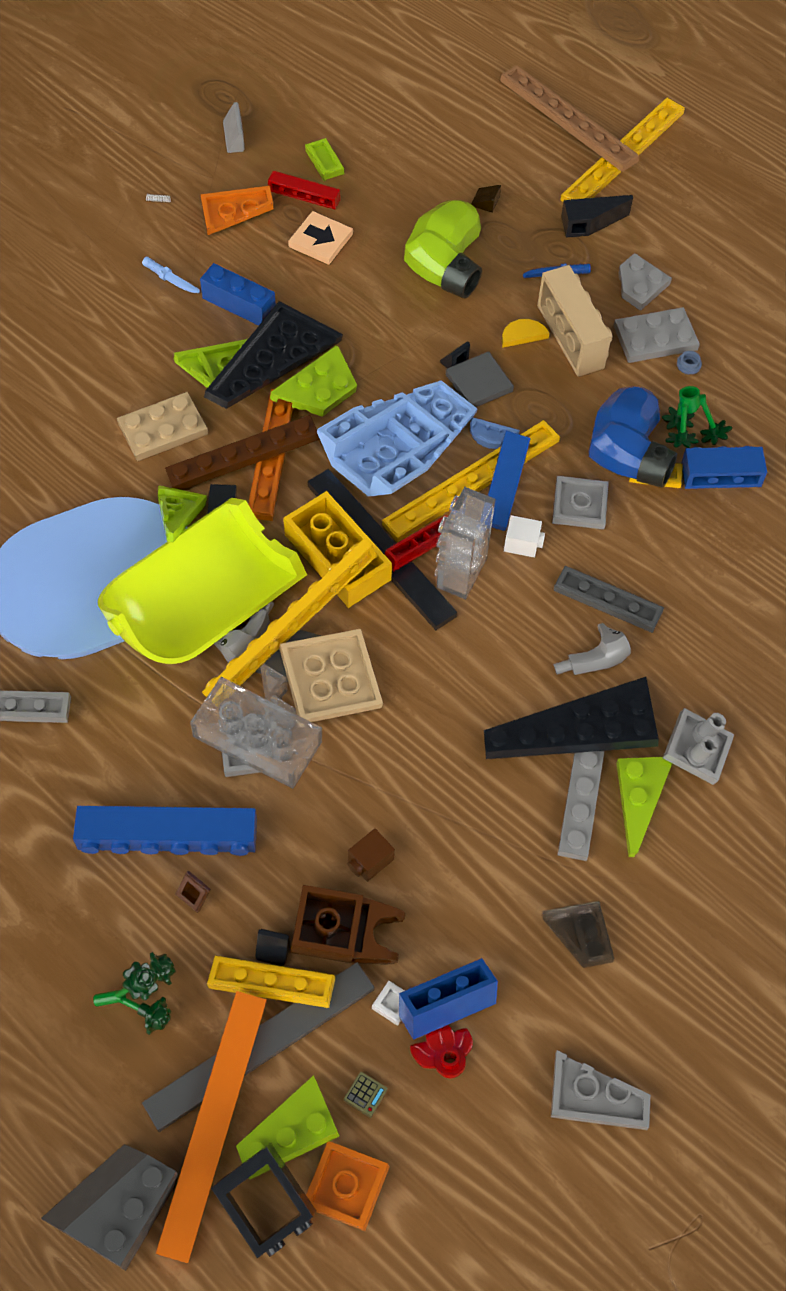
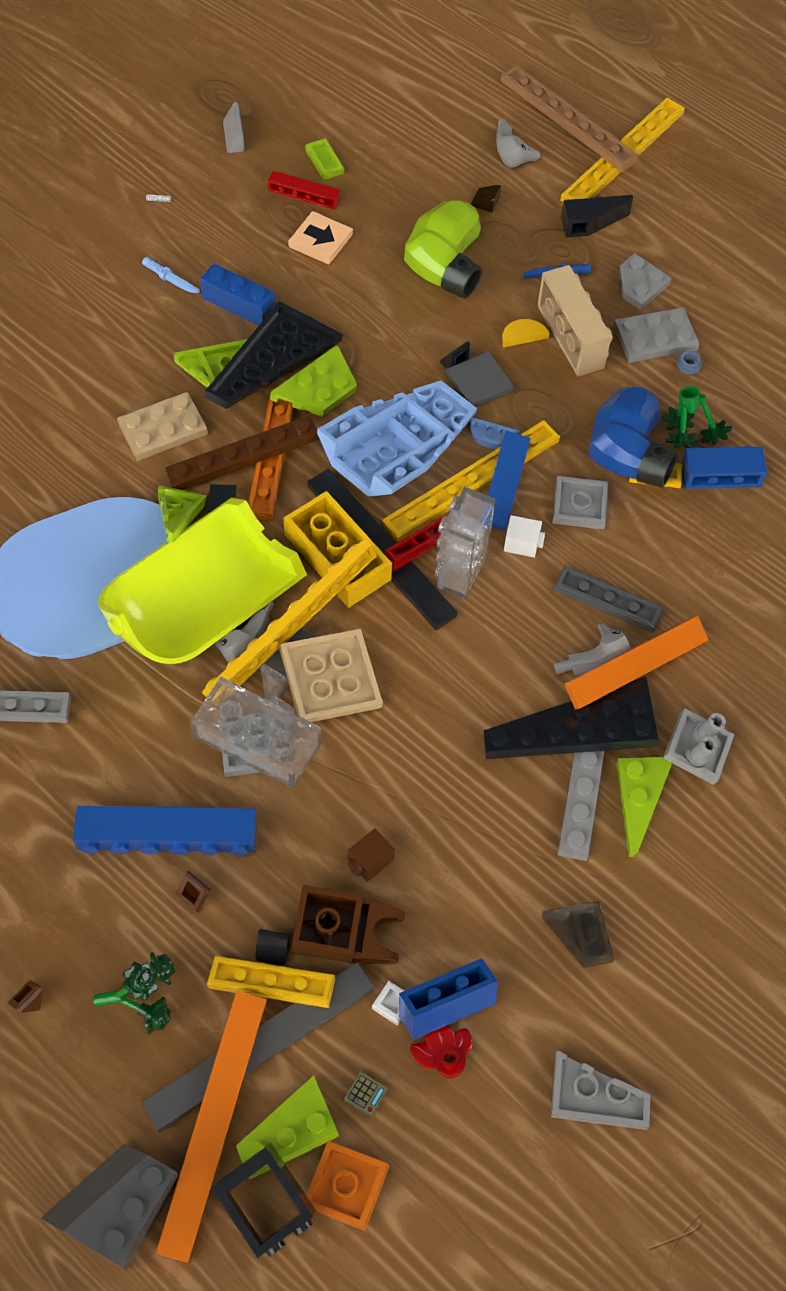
(27, 998): none -> reddish brown slope
(234, 206): orange wing -> none
(511, 148): none -> light grey animal
(636, 662): none -> orange tile

